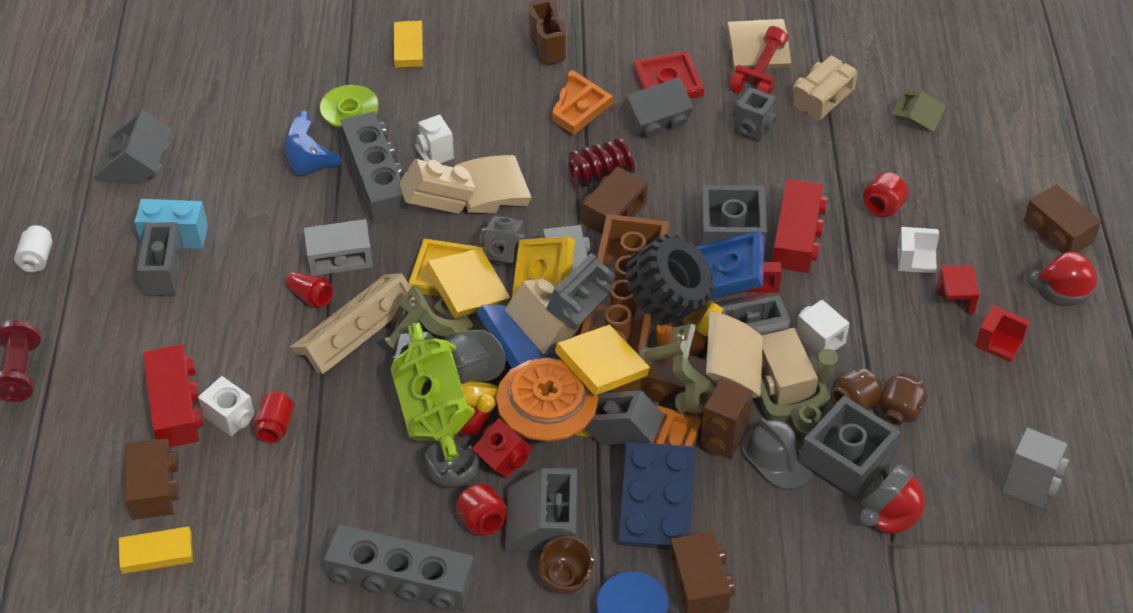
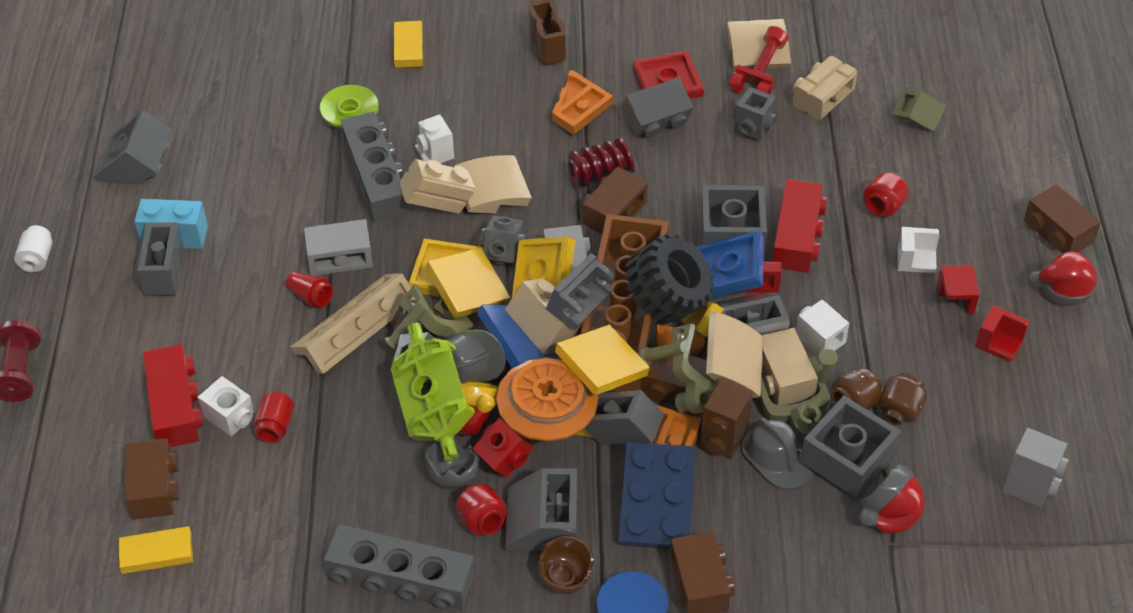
(303, 152): blue animal -> none

